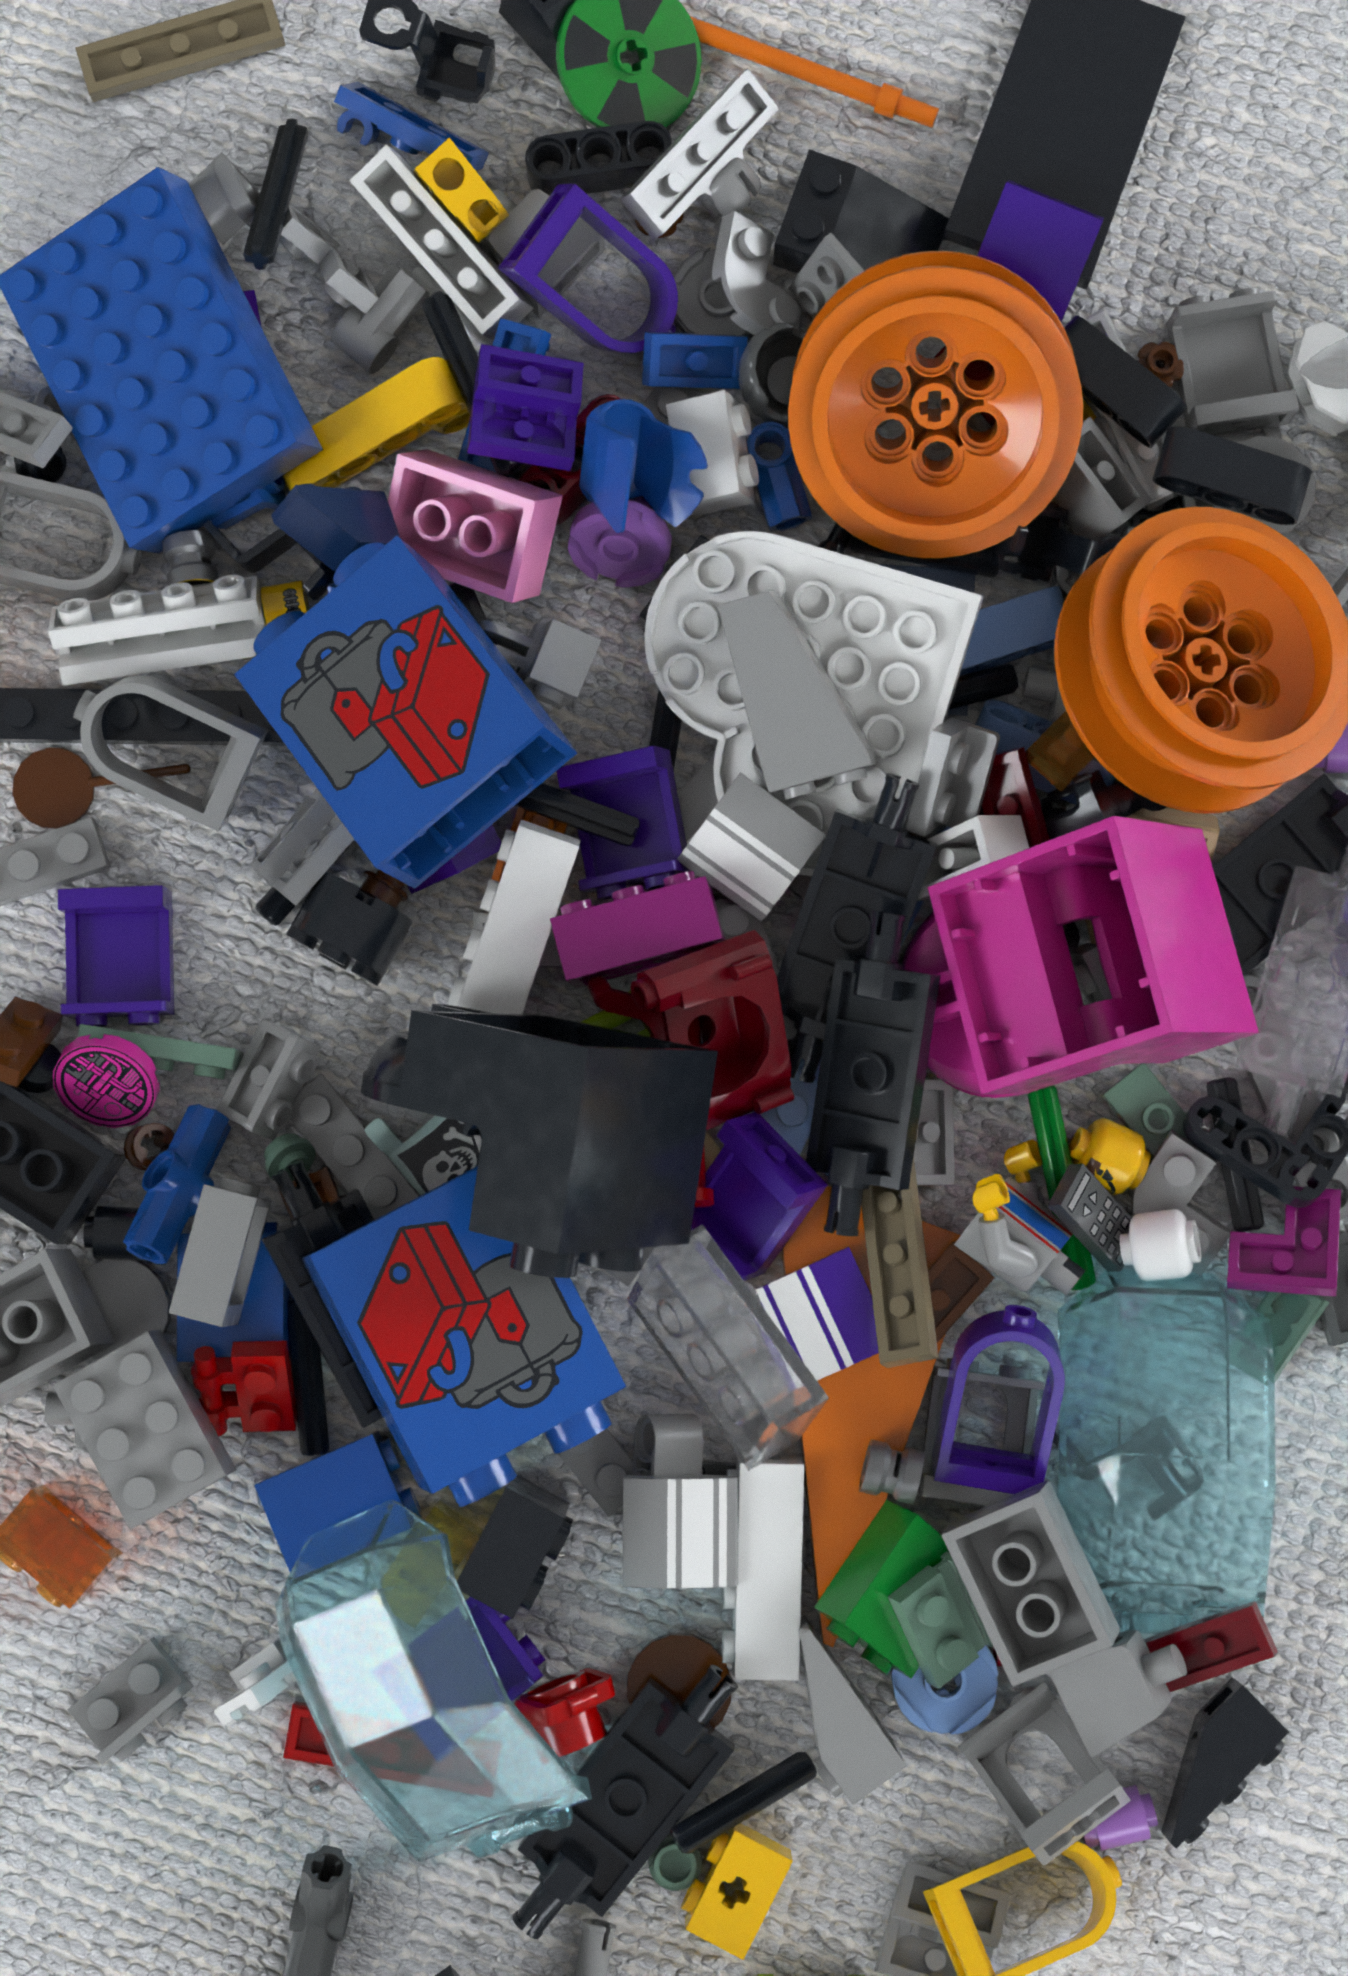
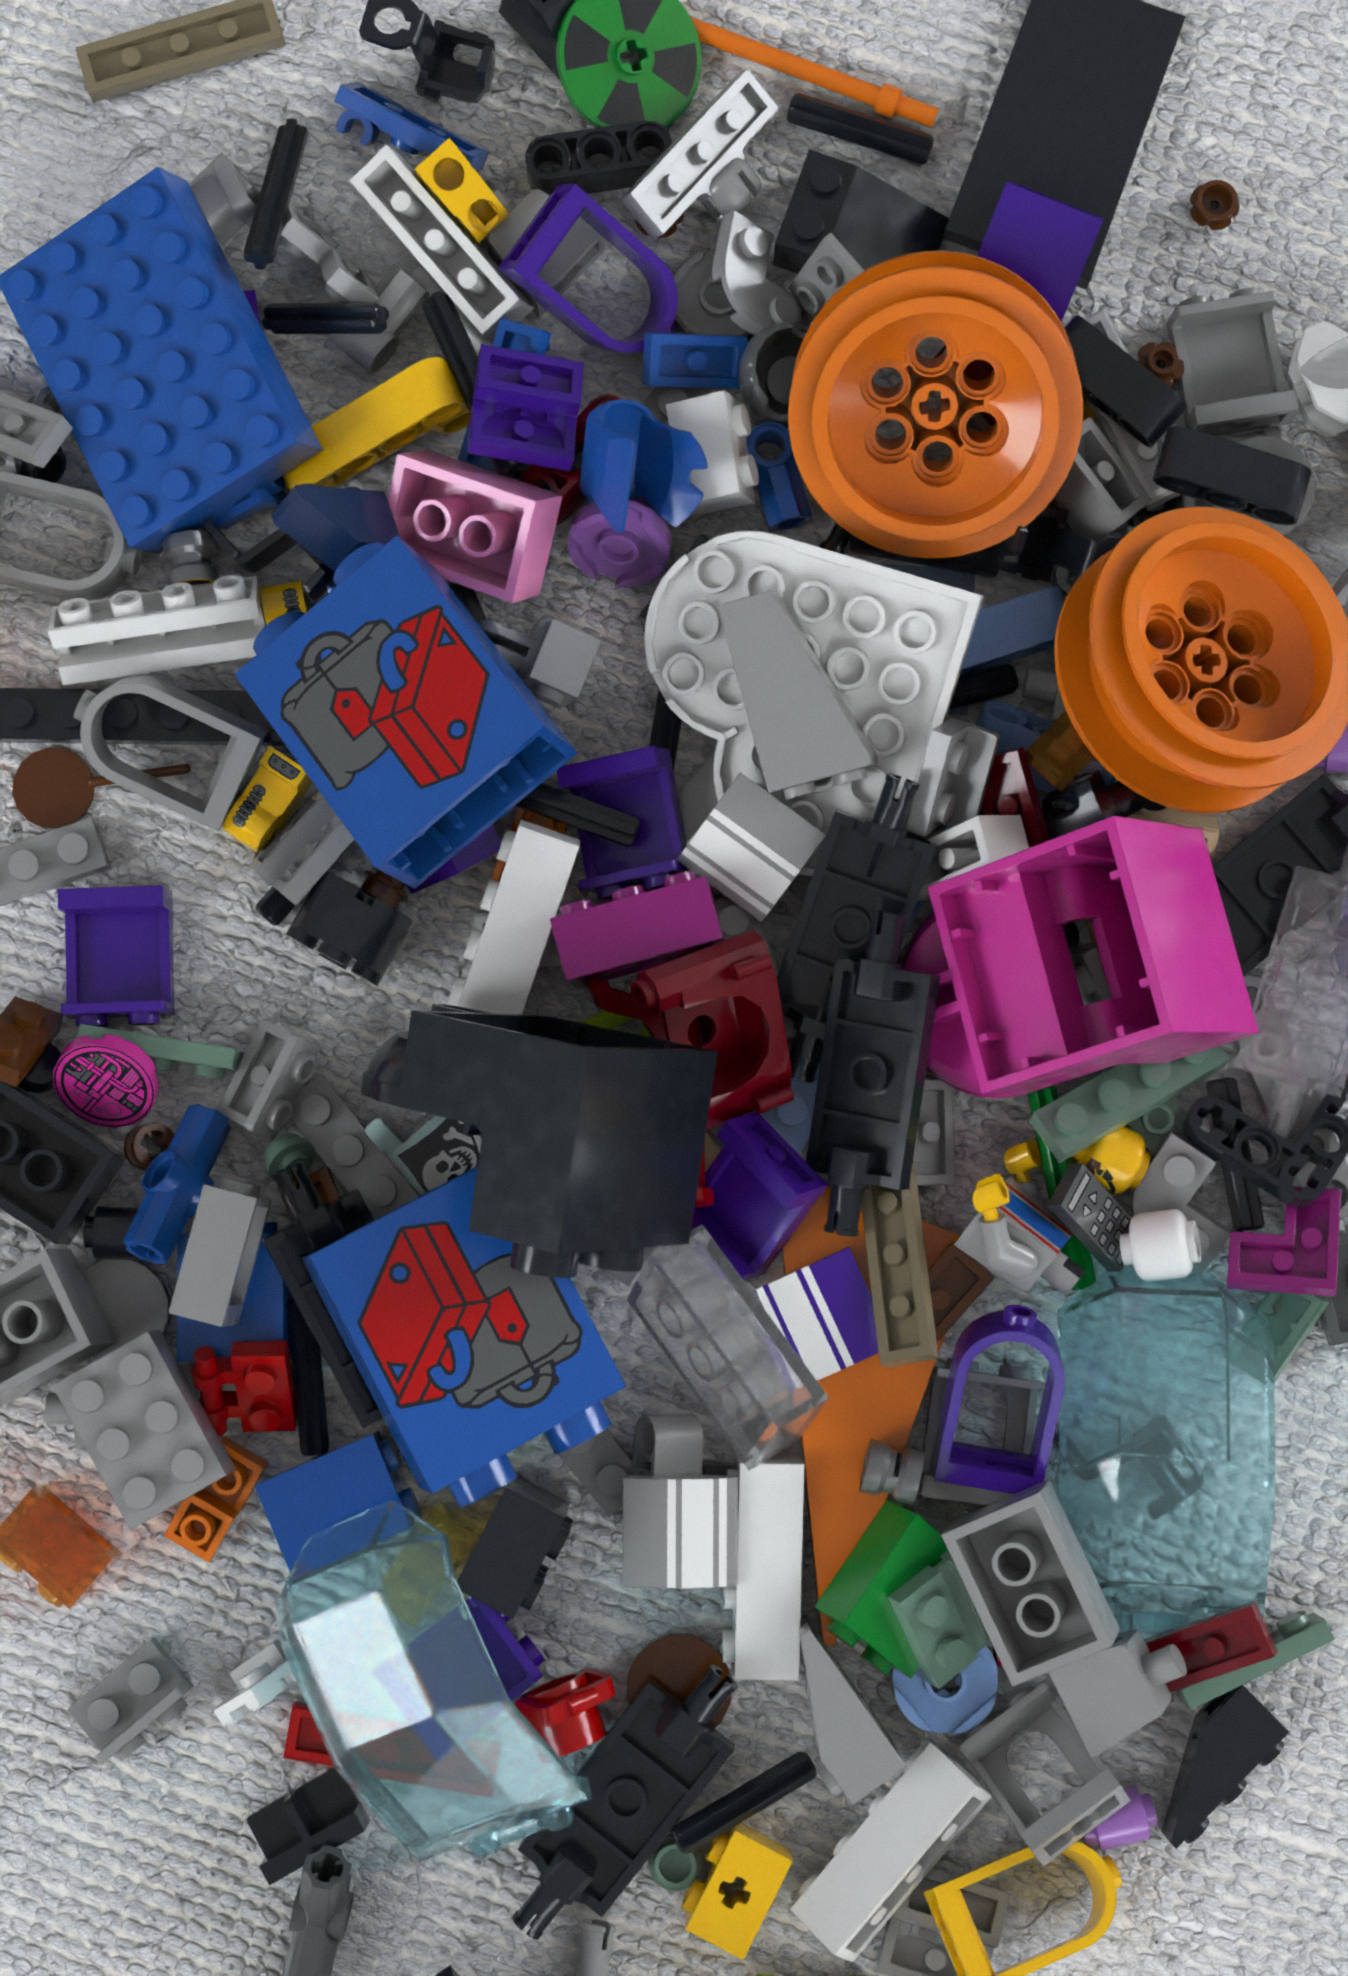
(210, 1513): none -> orange slope
(267, 800): none -> yellow leg
(305, 1820): none -> black panel
(325, 318): none -> black axle
(860, 128): none -> black axle
(889, 1852): none -> white brick
(1118, 1099): none -> sand green plate
(1220, 193): none -> reddish brown plate
(1294, 1638): none -> sand green plate

